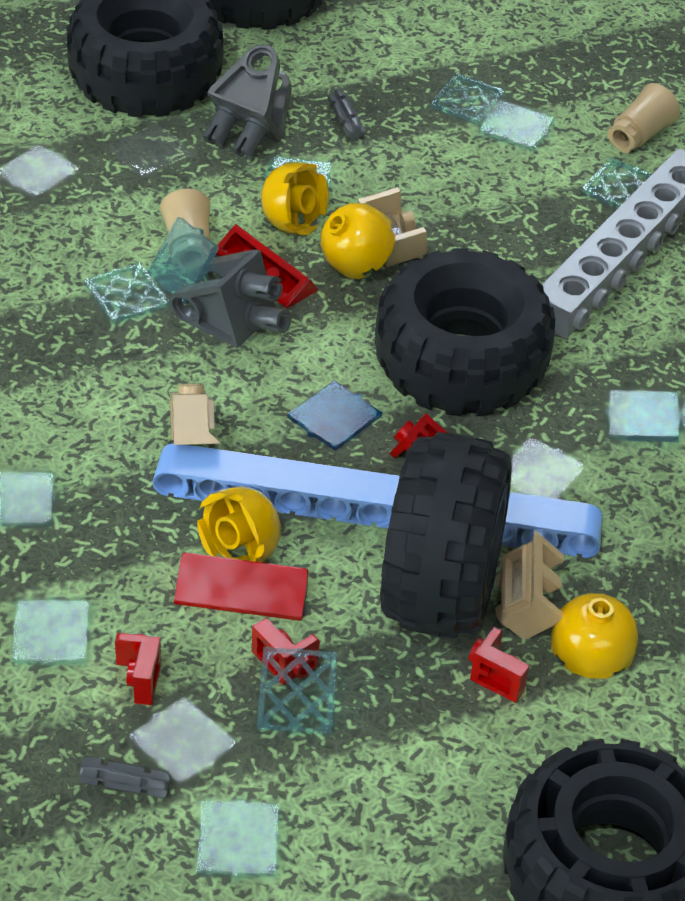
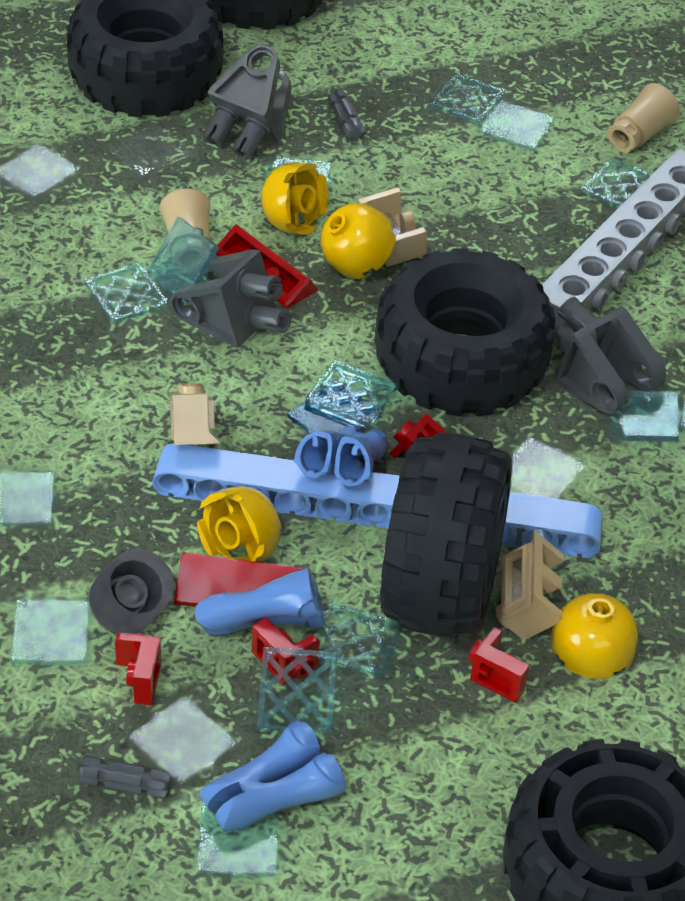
(131, 591): none -> flat silver piece
(278, 779): none -> medium blue piece
(286, 600): none -> medium blue piece
(342, 661): none -> clear light blue window
(345, 412): none -> clear light blue window
(349, 451): none -> medium blue piece
(603, 353): none -> dark grey piece

